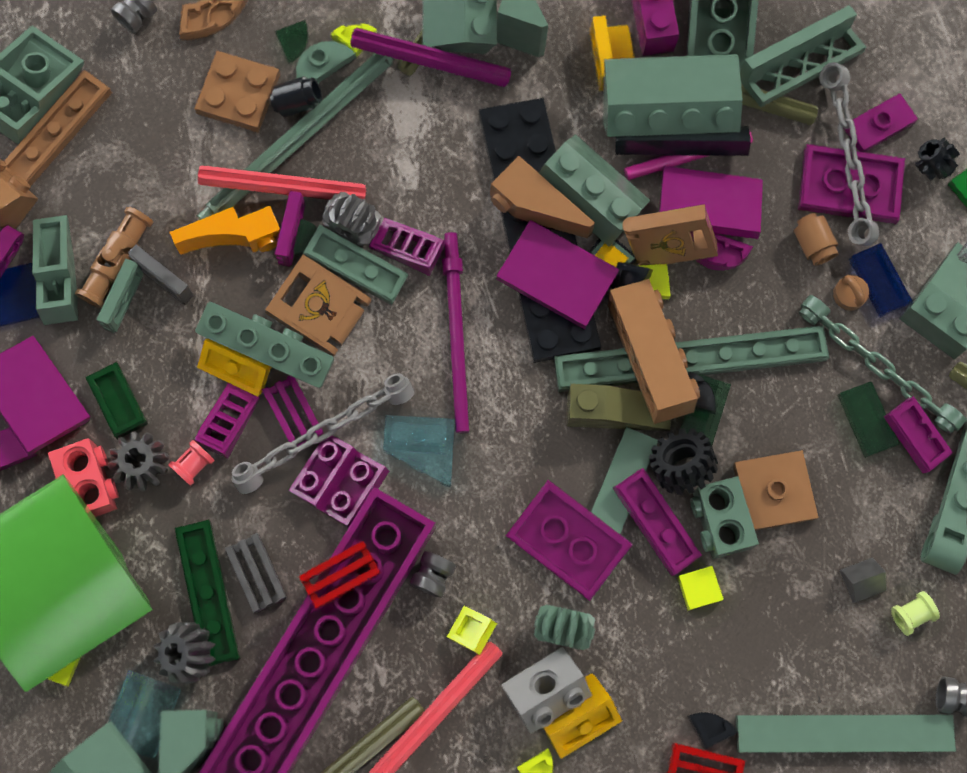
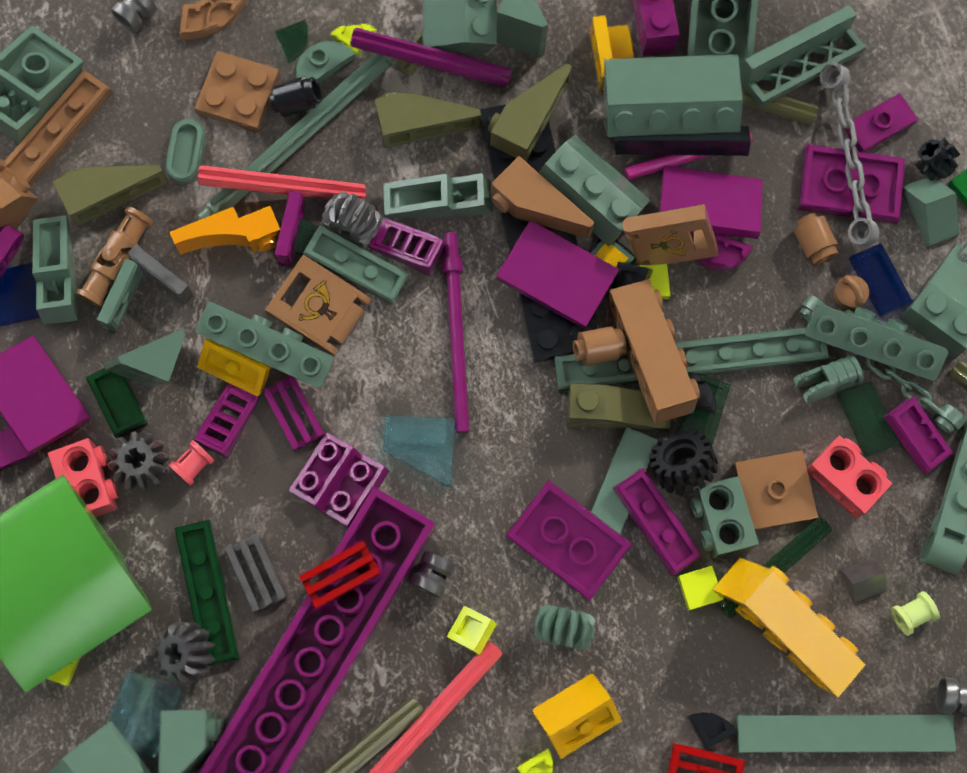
(100, 189): none -> olive slope
(150, 363): none -> sand green slope
(185, 151): none -> sand green tile
(248, 477): light grey piece -> none
(416, 117): none -> olive slope
(438, 197): none -> sand green slope
(527, 115): none -> olive slope
(554, 674): light grey brick -> none
(599, 345): none -> medium nougat brick
(788, 555): none -> clear green axle
(791, 624): none -> yellow wedge
(833, 378): none -> sand green hinge
(842, 484): none -> coral brick
(876, 340): none -> sand green bracket
(933, 210): none -> sand green slope

